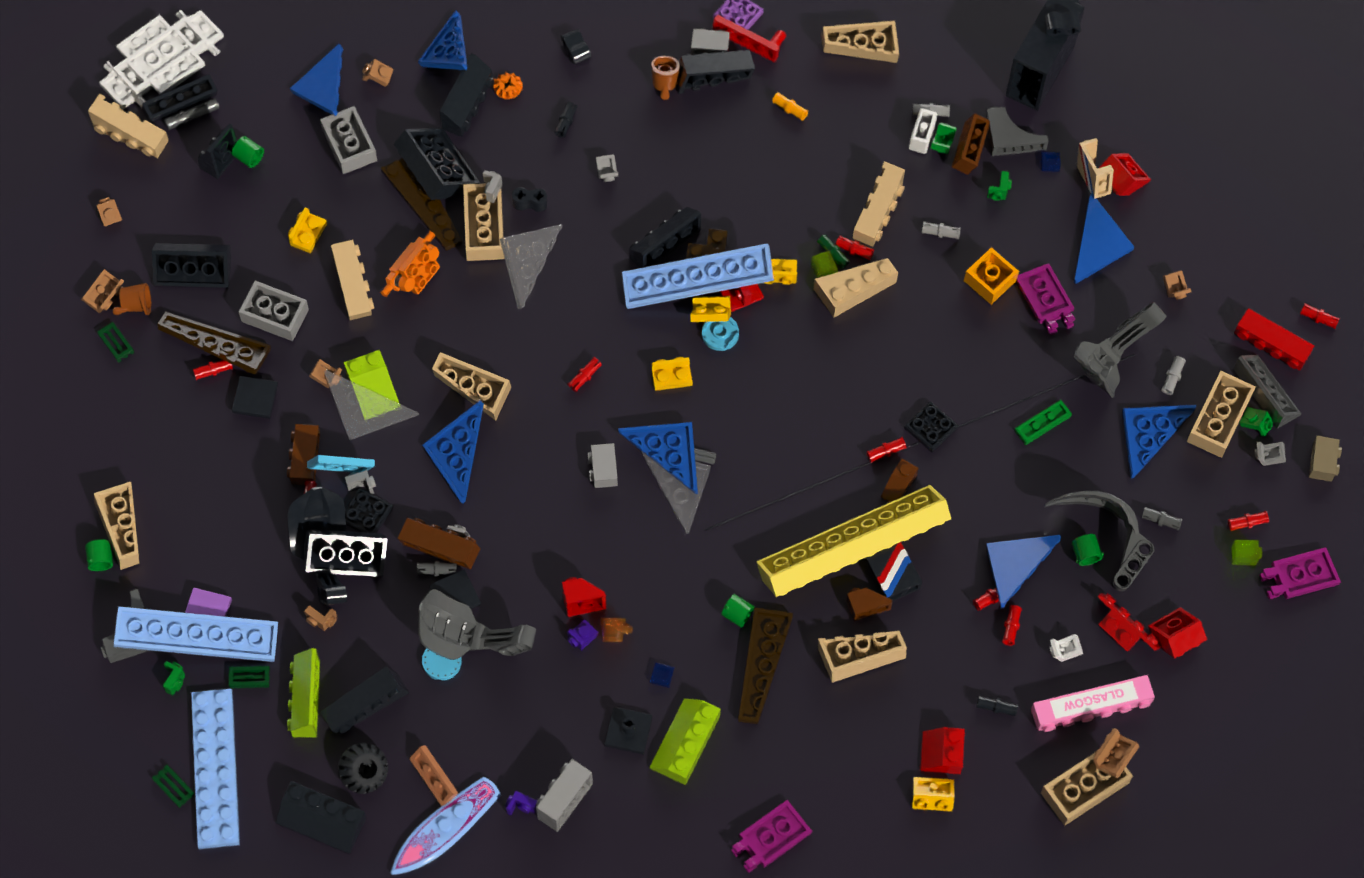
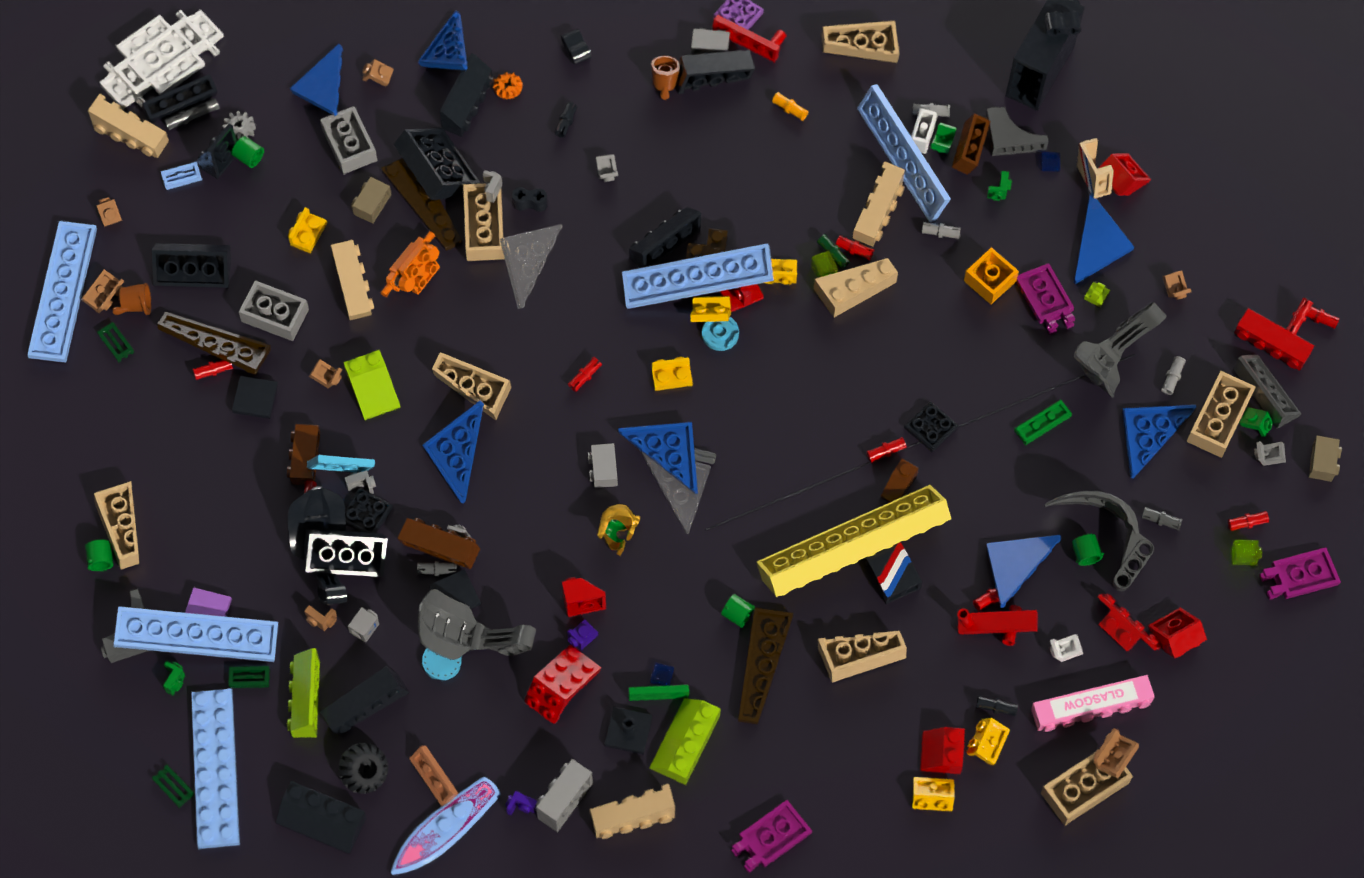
(62, 291): none -> light blue plate
(181, 178): none -> light blue tile
(241, 124): none -> light grey gear
(363, 409): clear tile -> none
(364, 624): none -> light grey brick
(371, 199): none -> dark tan brick
(560, 682): none -> red bracket
(614, 629): clear orange piece -> none
(616, 519): none -> pearl gold piece
(633, 813): none -> tan wedge
(658, 692): none -> green tile
(866, 603): reddish brown slope -> none
(903, 153): none -> light blue plate
(988, 740): none -> yellow bracket
(997, 622): none -> red piece
(1097, 294): none -> lime tile
(1299, 316): none -> red pin

